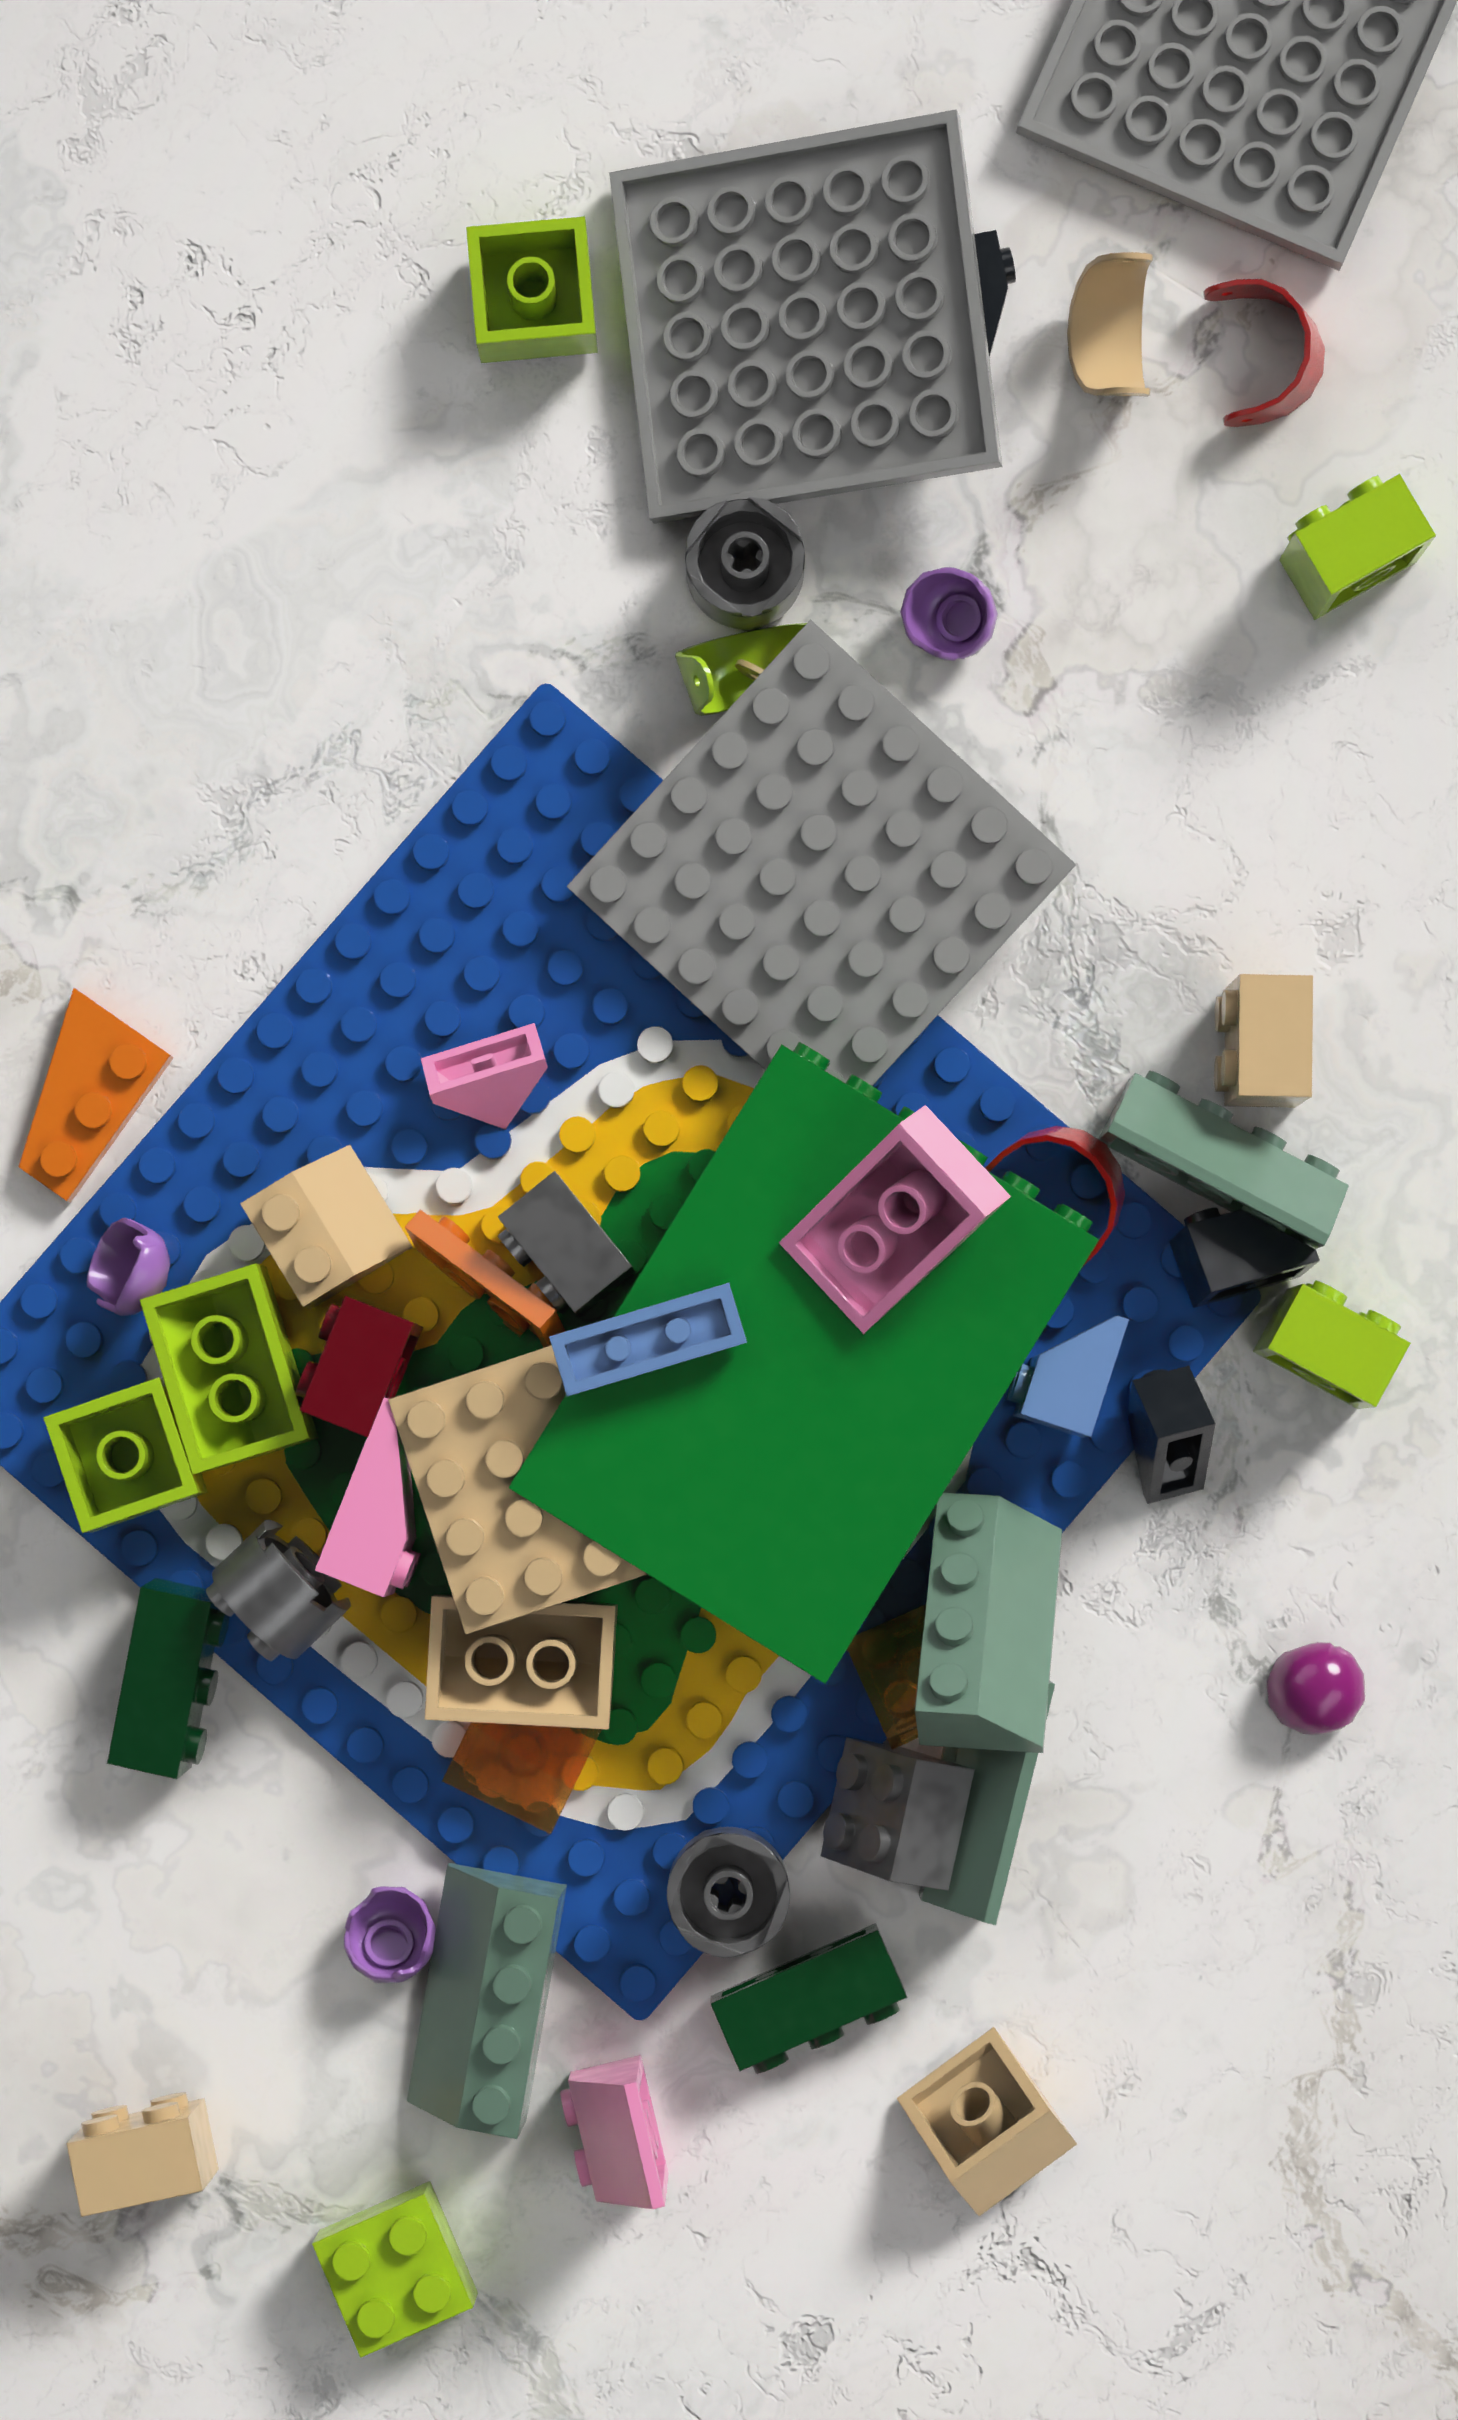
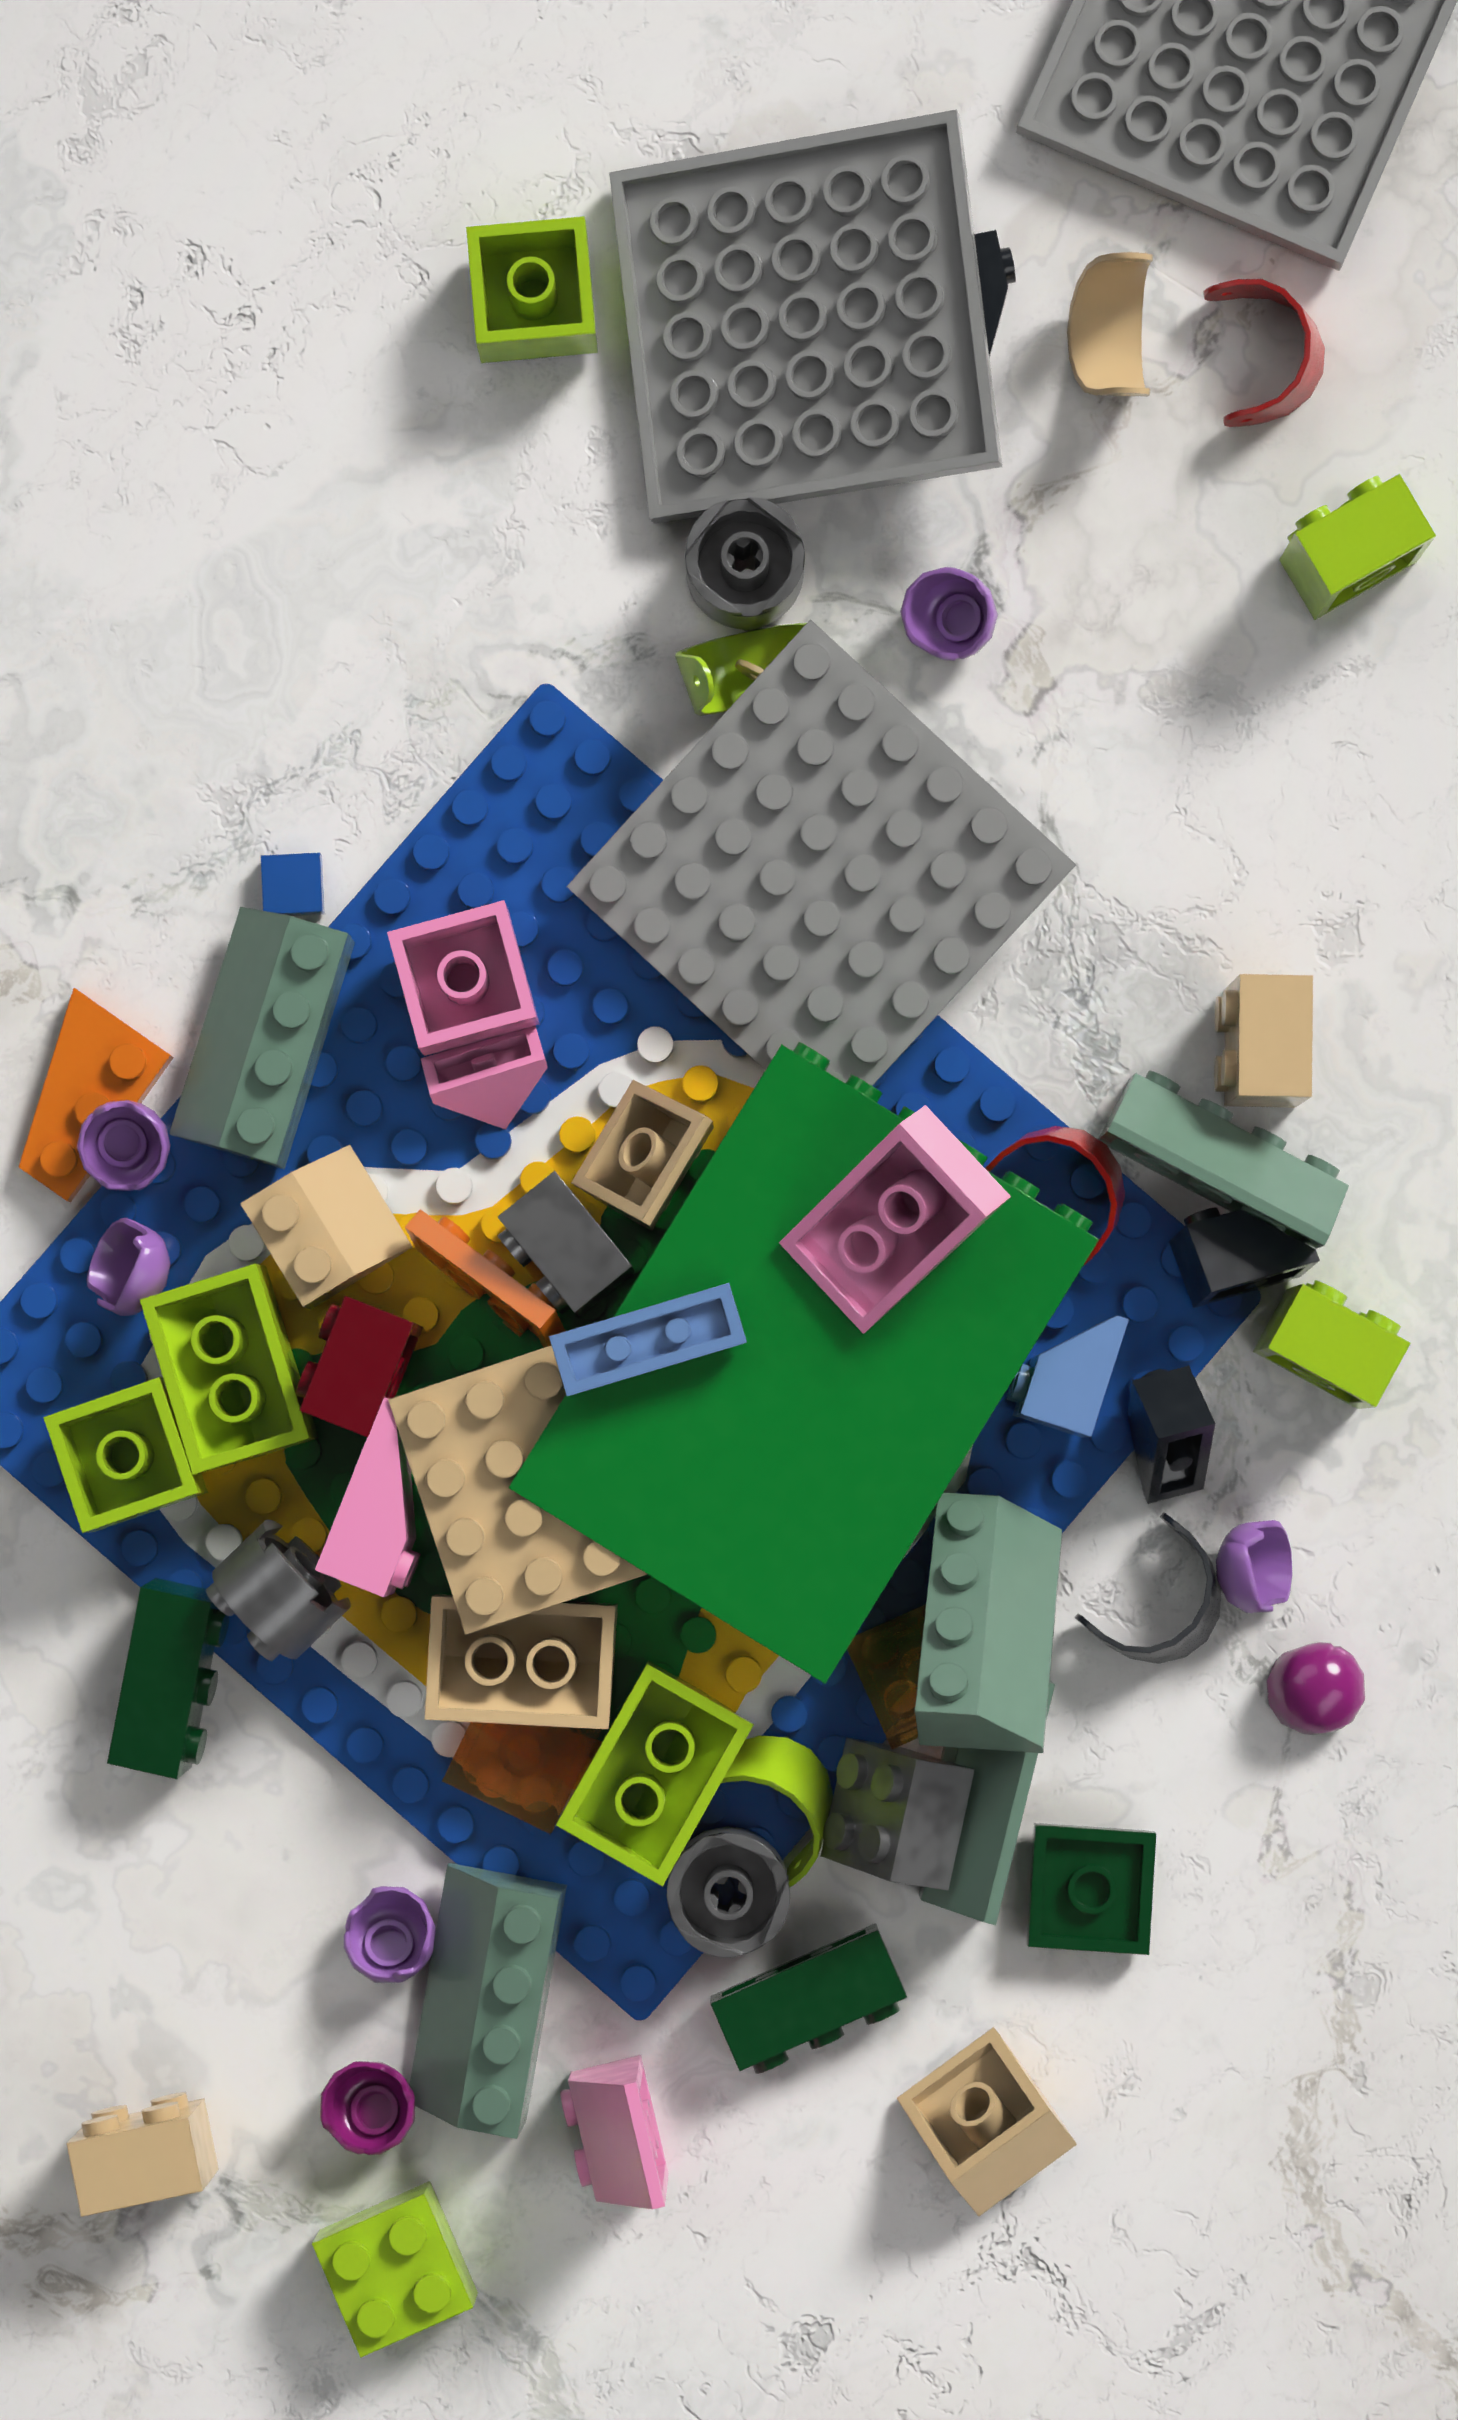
(123, 1145): none -> medium lavender hair
(263, 1036): none -> sand green slope
(293, 884): none -> blue tile
(367, 2107): none -> magenta hair
(463, 978): none -> bright pink brick
(643, 1154): none -> tan slope
(655, 1773): none -> lime slope
(798, 1775): none -> lime piece
(1091, 1889): none -> dark green plate
(1194, 1634): none -> black piece
(1255, 1566): none -> medium lavender hair

